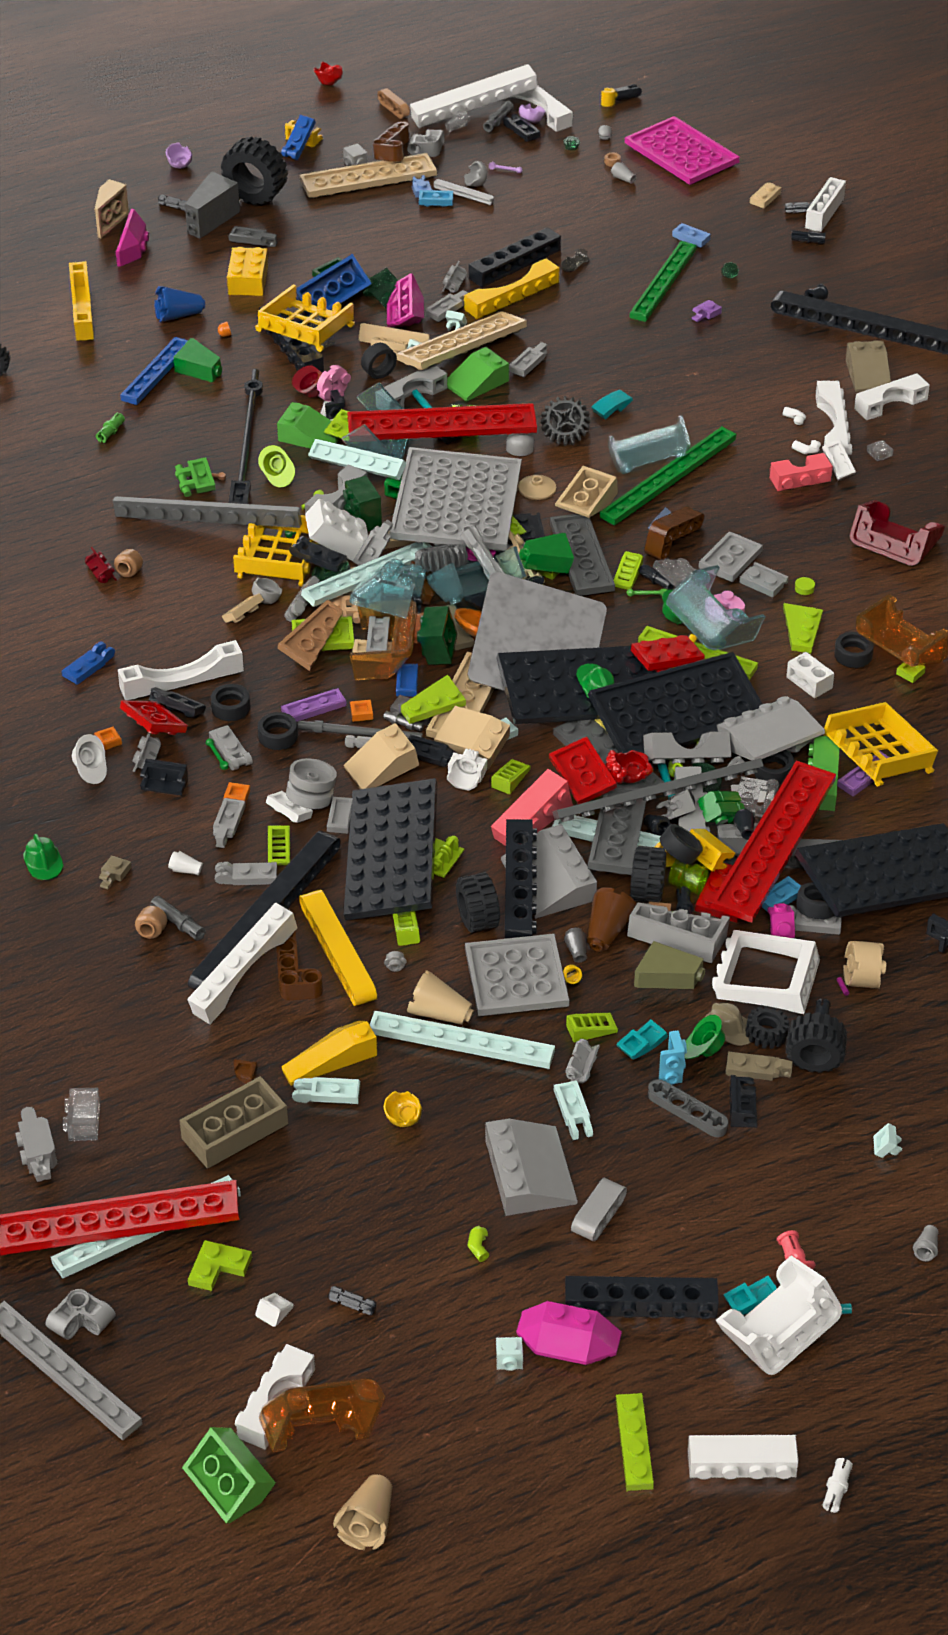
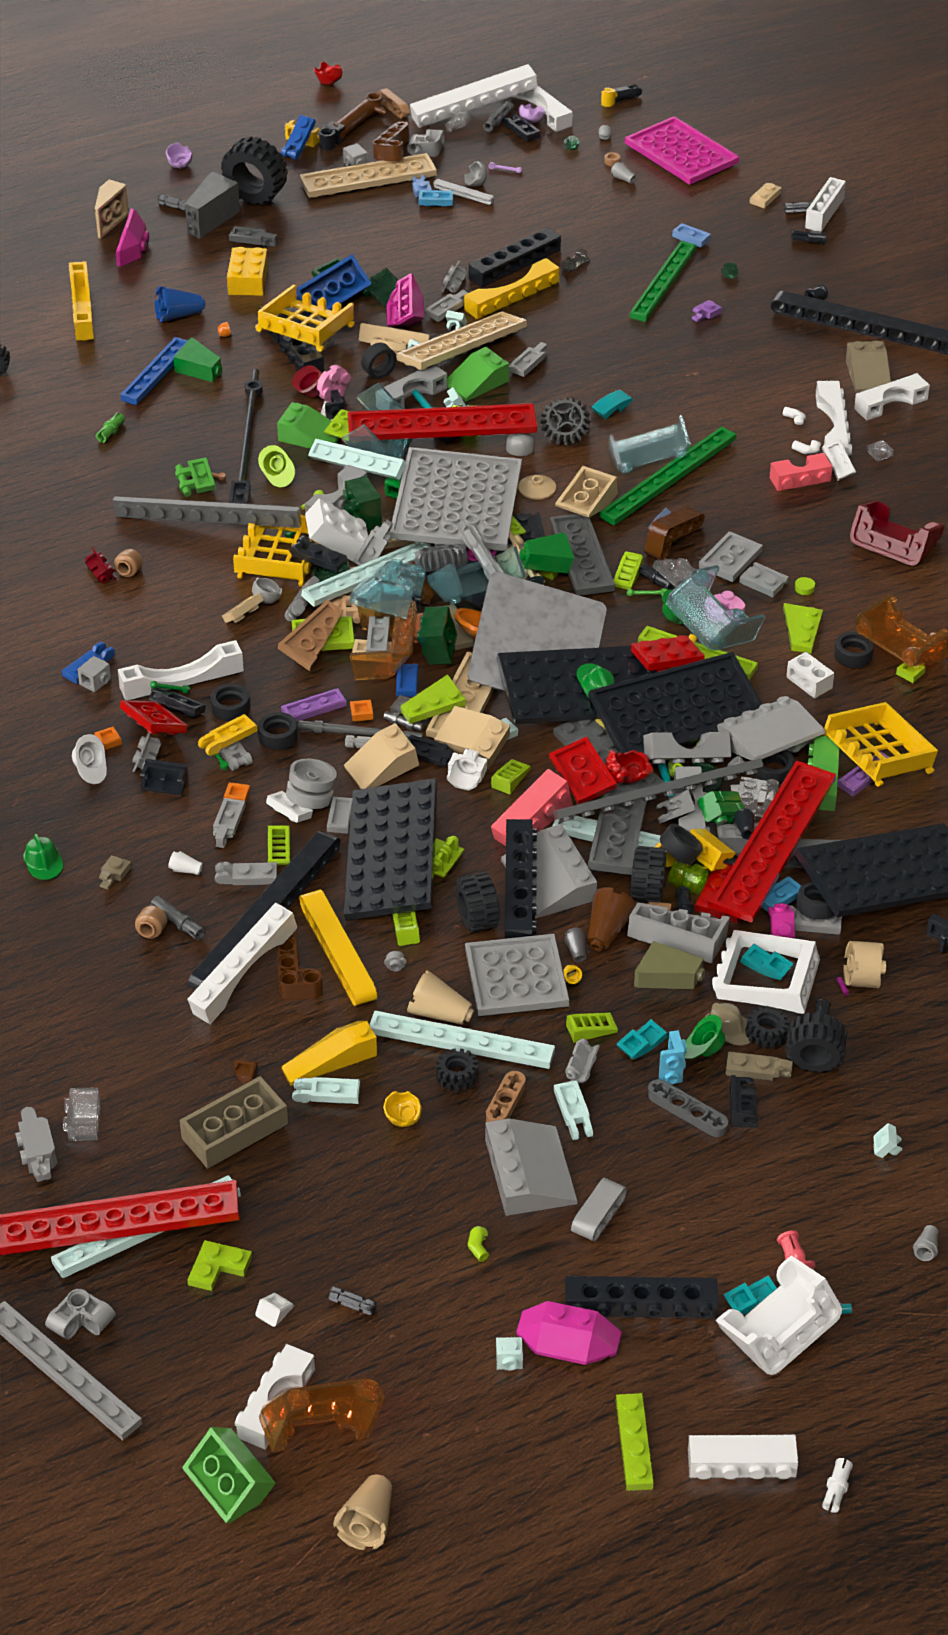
(94, 674): none -> light grey brick
(184, 688): none -> green hinge
(227, 734): none -> yellow hinge
(335, 132): none -> reddish brown piece
(454, 398): none -> light aqua tile
(457, 1079): none -> black tyre
(505, 1090): none -> medium nougat beam
(656, 823): black cone -> none
(772, 965): none -> teal slope

